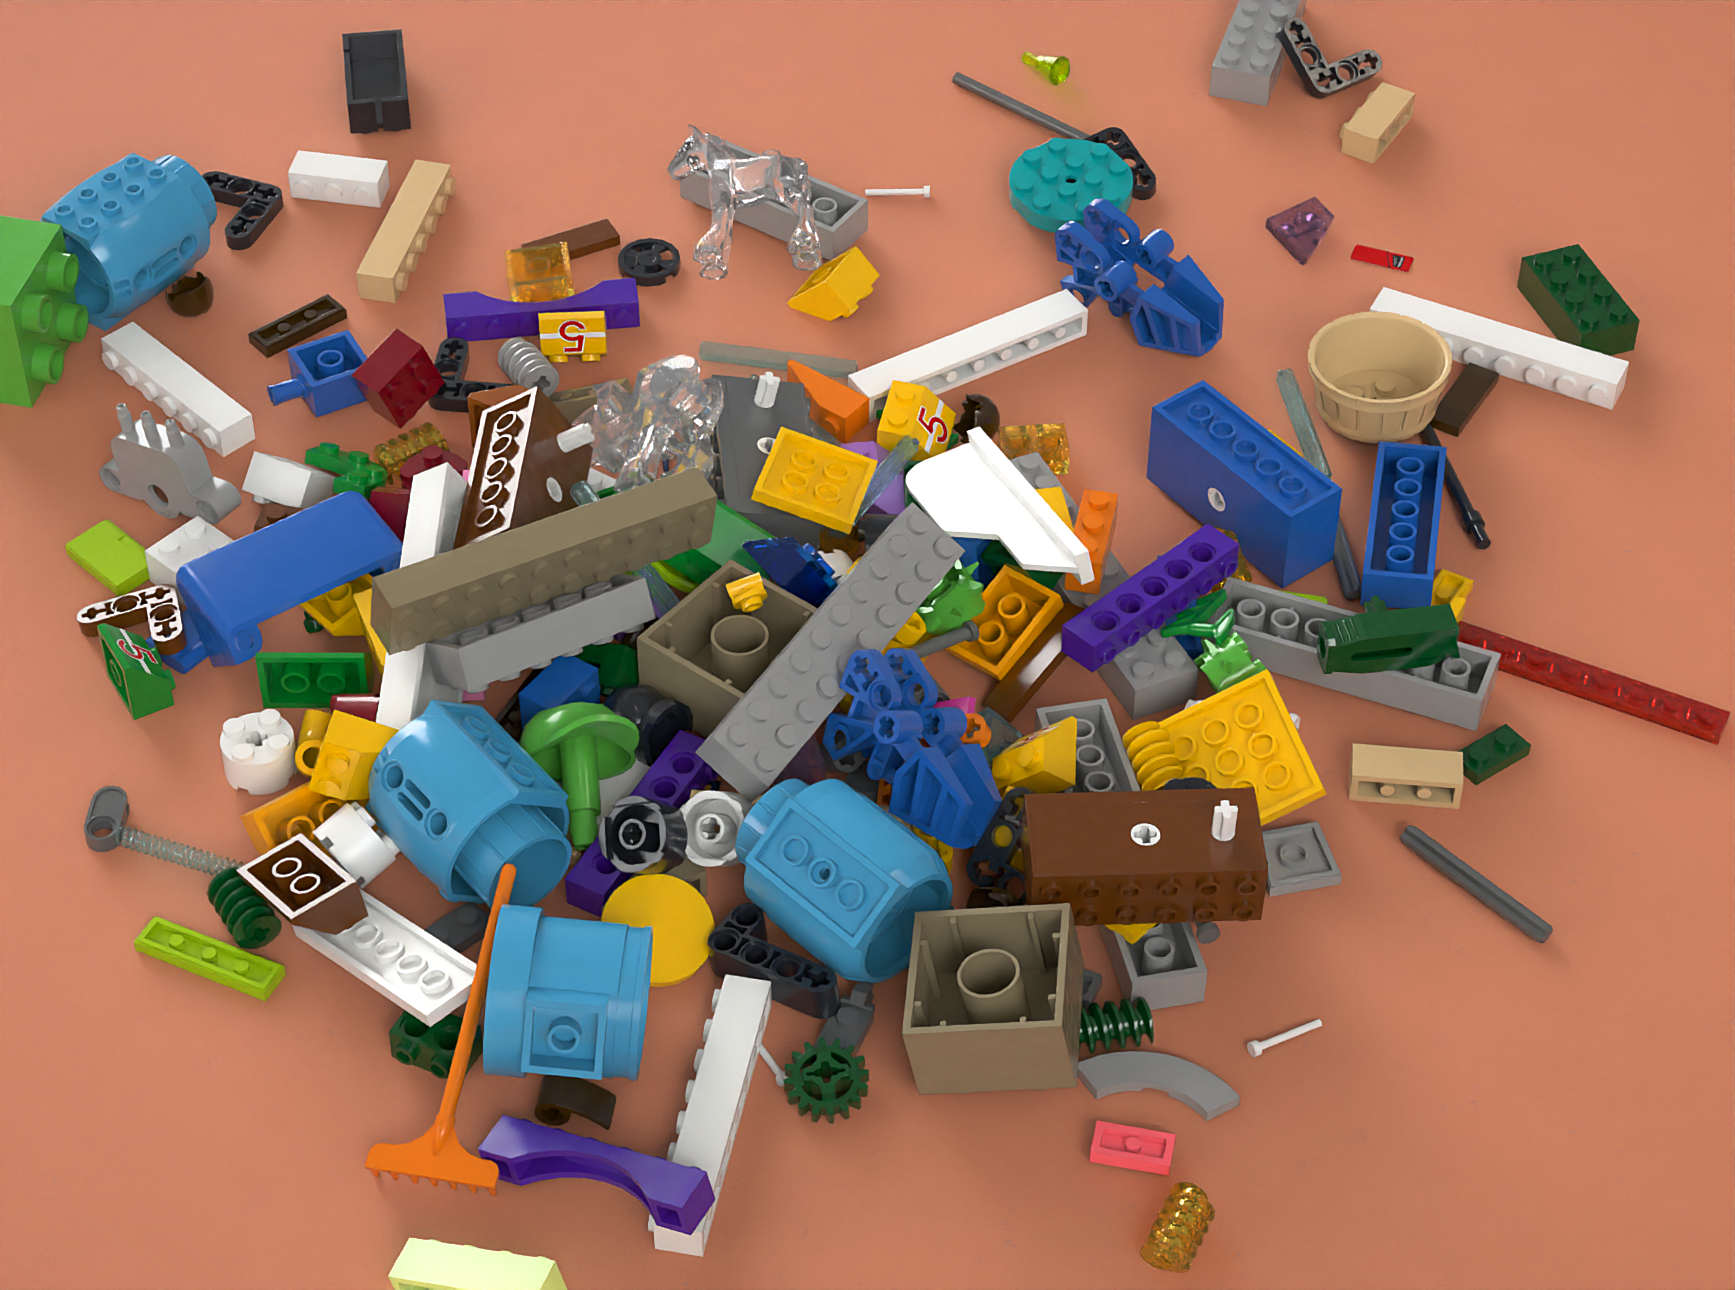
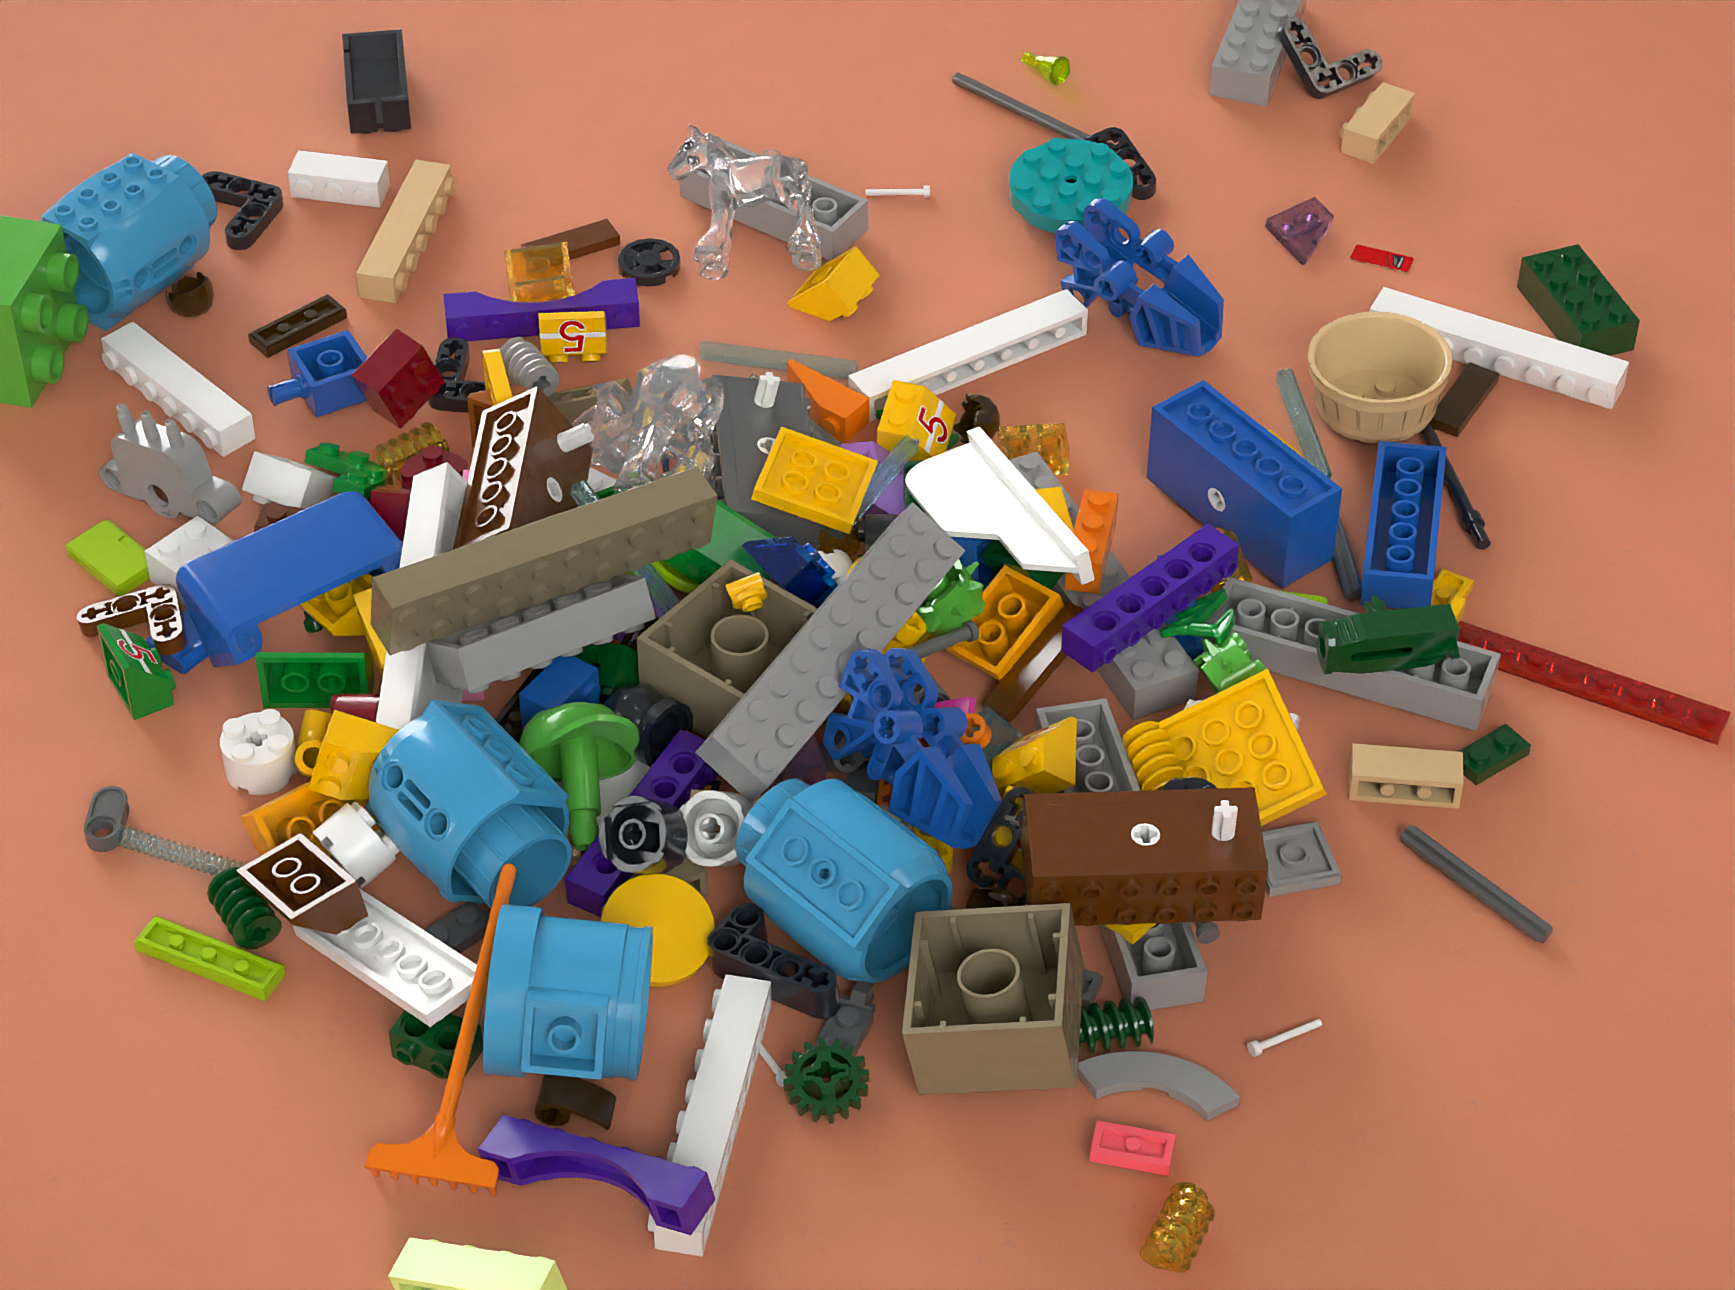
(495, 376): none -> yellow beam

